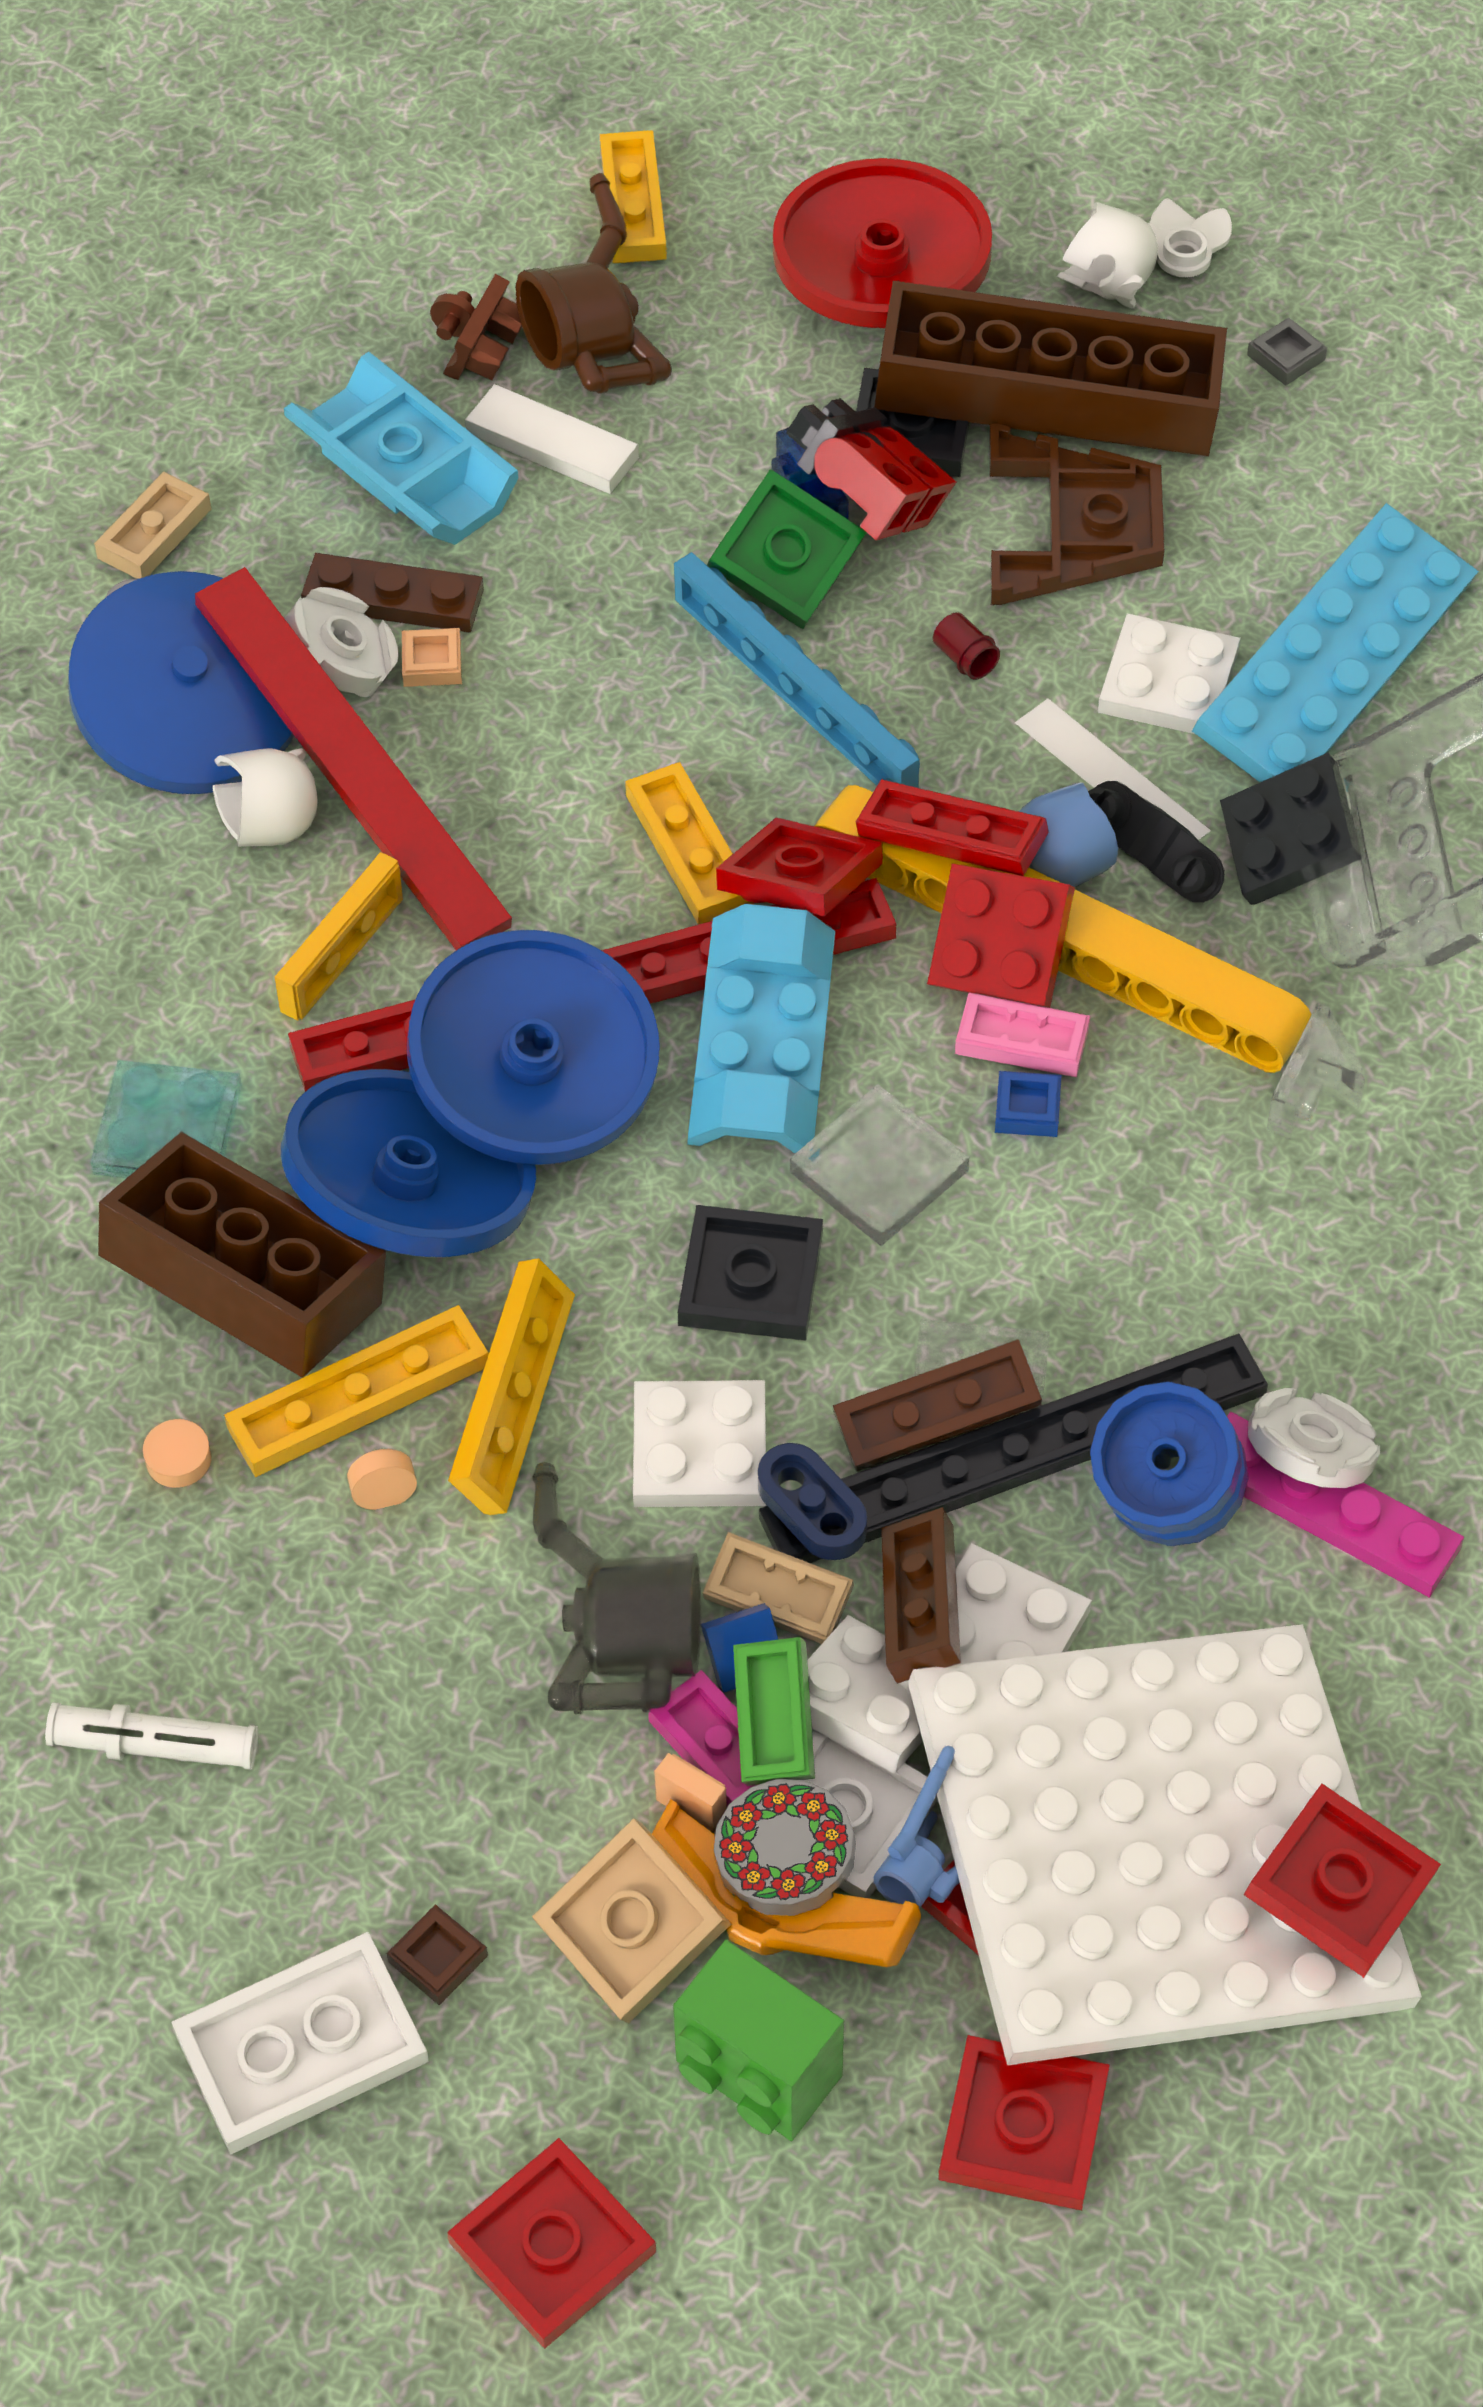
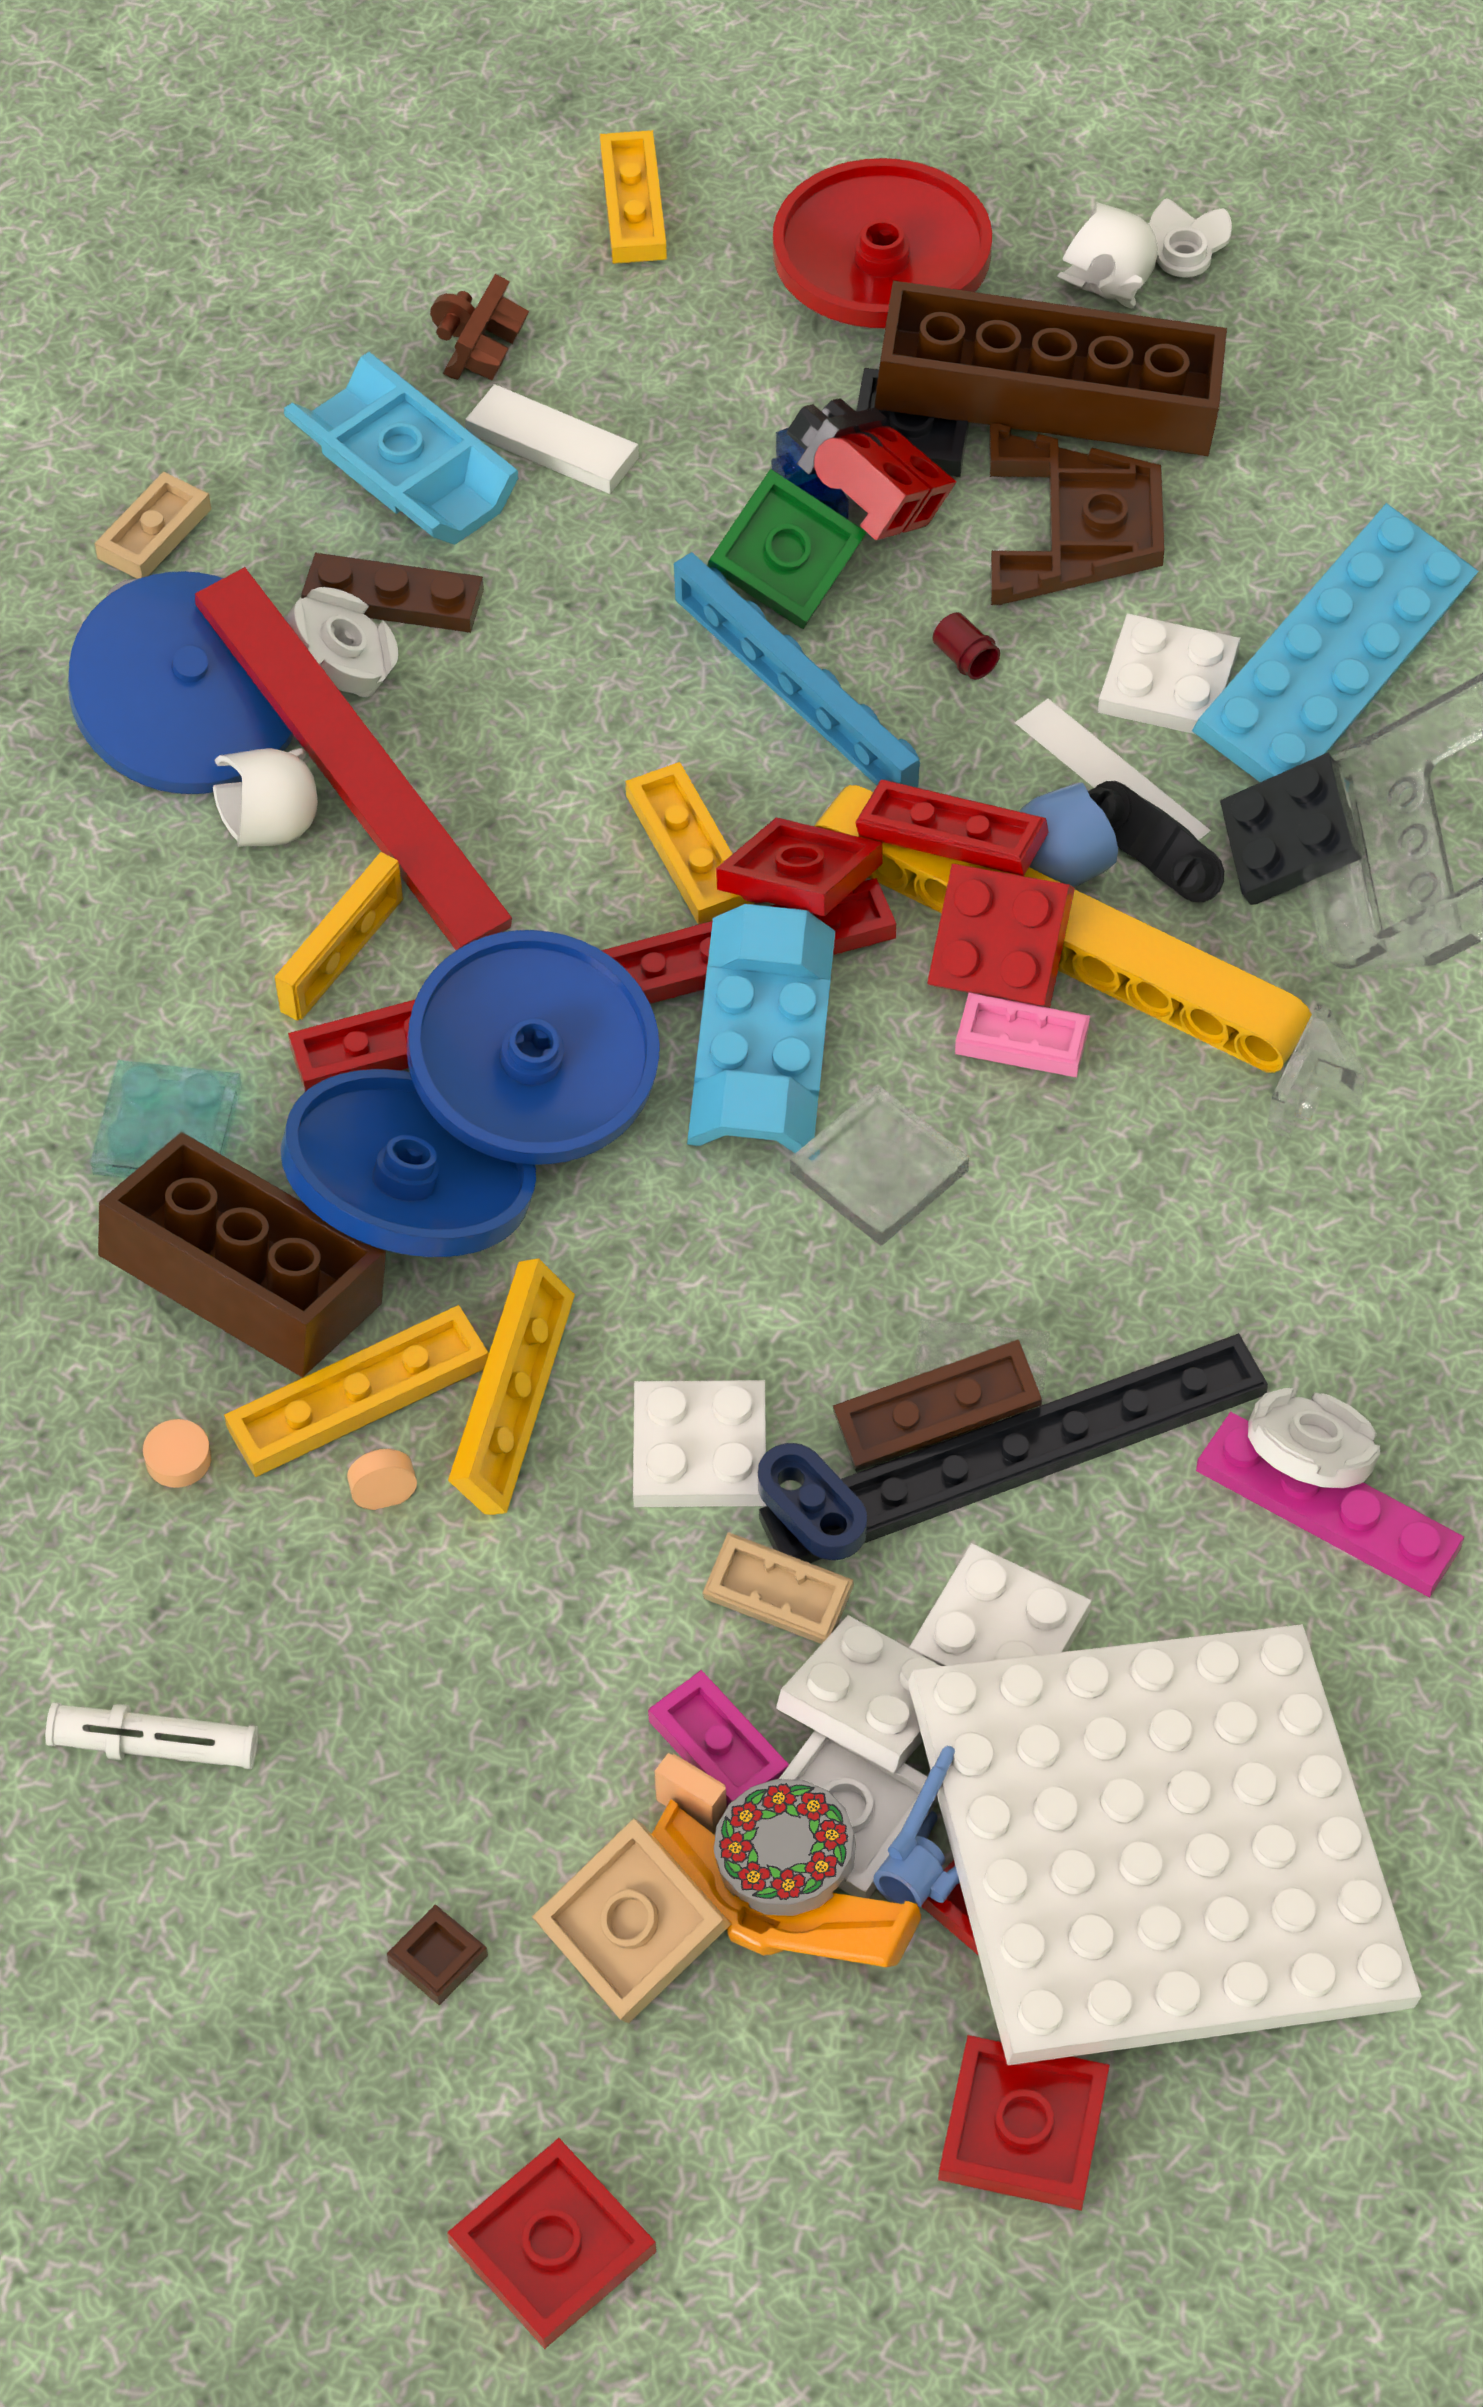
(299, 2042): white plate -> none
(431, 657): light nougat tile -> none
(586, 315): reddish brown piece -> none
(625, 1621): clear smoke piece -> none
(741, 1627): blue tile -> none
(750, 1272): black plate -> none
(757, 2042): bright green brick -> none
(773, 1711): bright green tile -> none
(920, 1594): reddish brown plate -> none
(1028, 1103): blue tile -> none
(1141, 1438): blue wheel -> none
(1287, 351): flat silver tile -> none
(1342, 1880): red plate -> none

